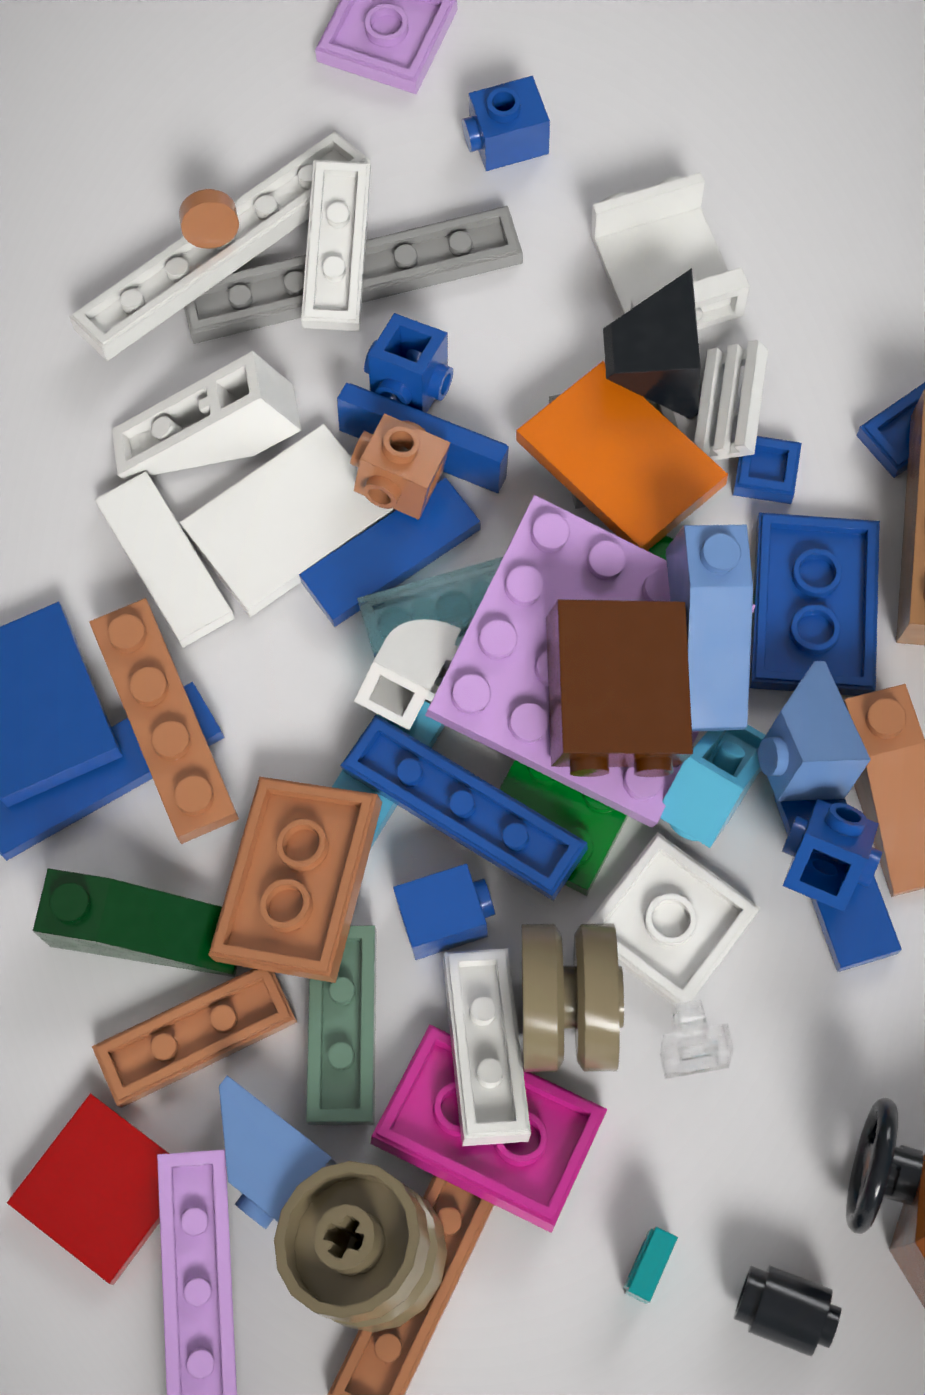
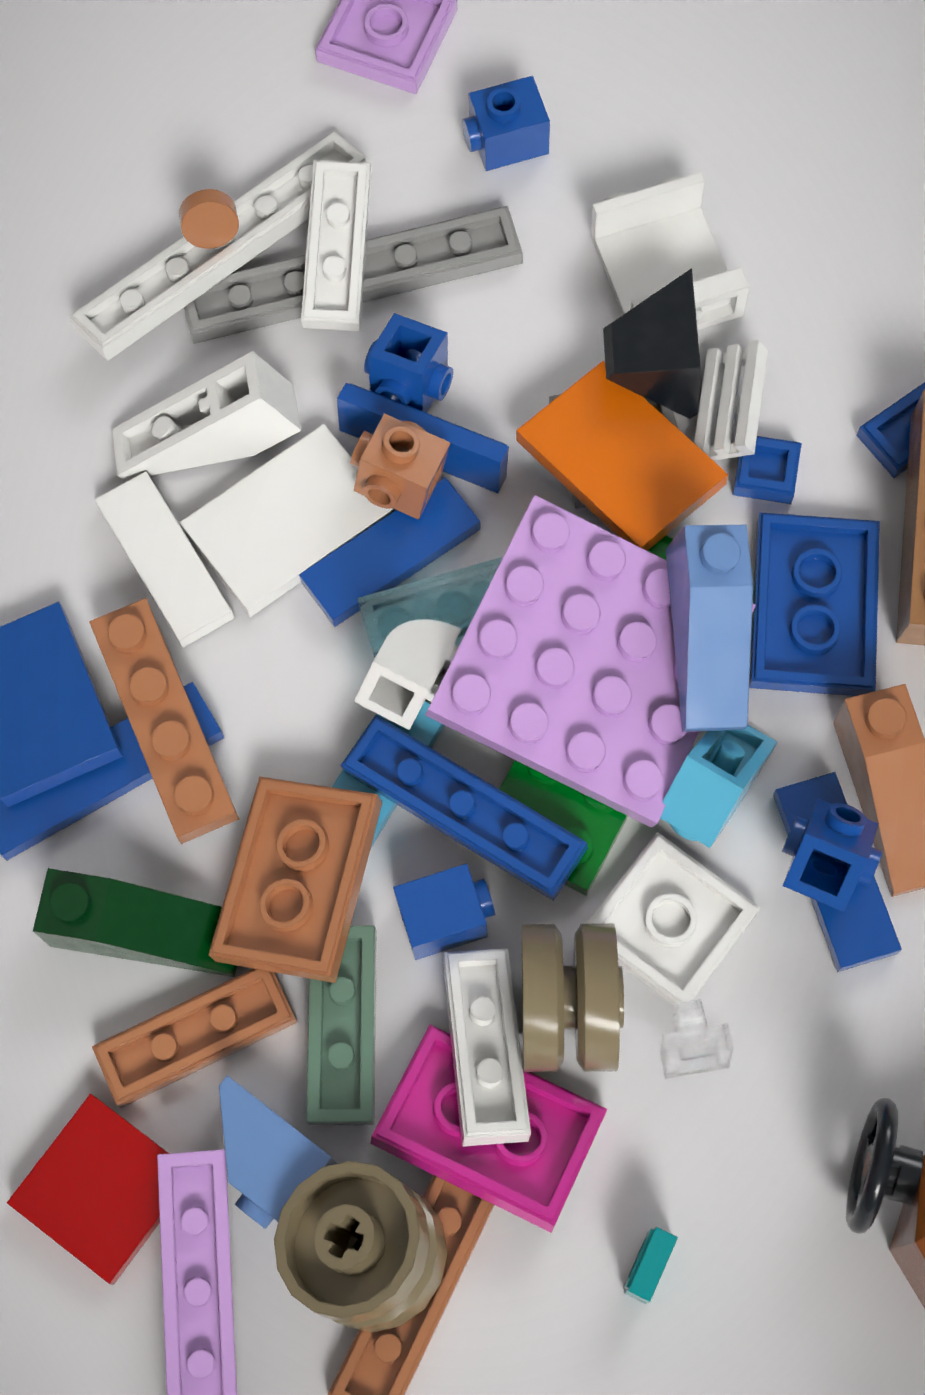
(618, 686): reddish brown brick -> none
(787, 1309): black brick -> none
(813, 743): medium blue slope -> none

